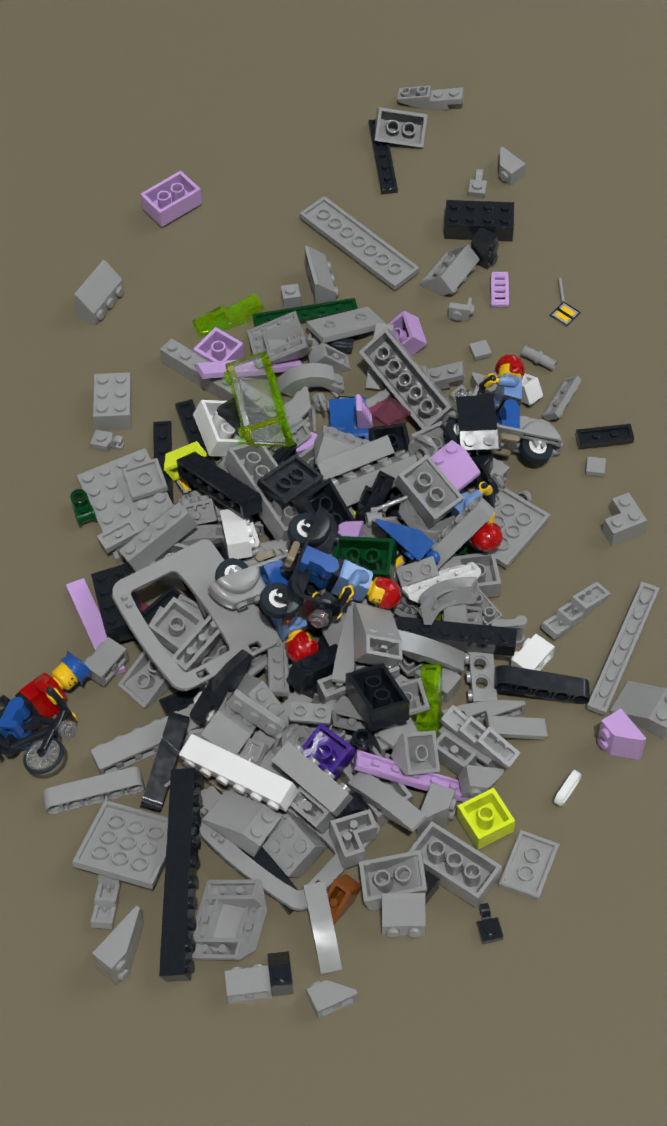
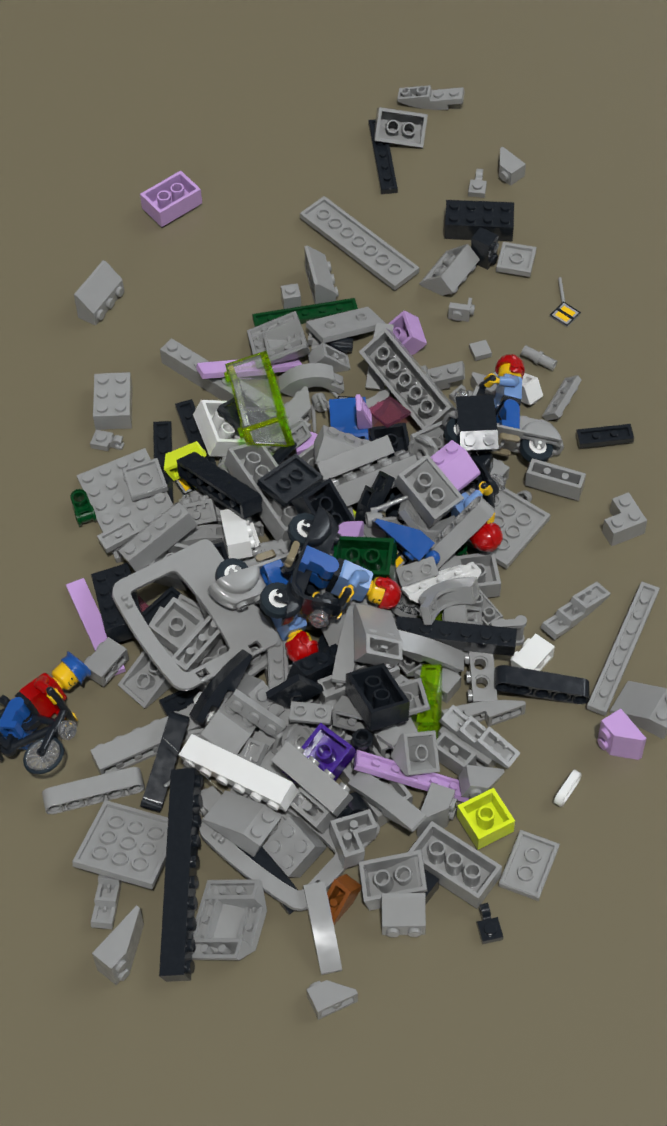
(220, 347): lavender brick -> none
(228, 317): clear neon green slope -> none
(248, 984): light grey brick -> none
(280, 973): black slope -> none
(294, 689): none -> black plate
(499, 283): lavender slope -> none
(516, 259): none -> light grey plate
(518, 727): light grey tile -> none
(555, 479): none -> light grey brick
(595, 466): light grey tile -> none

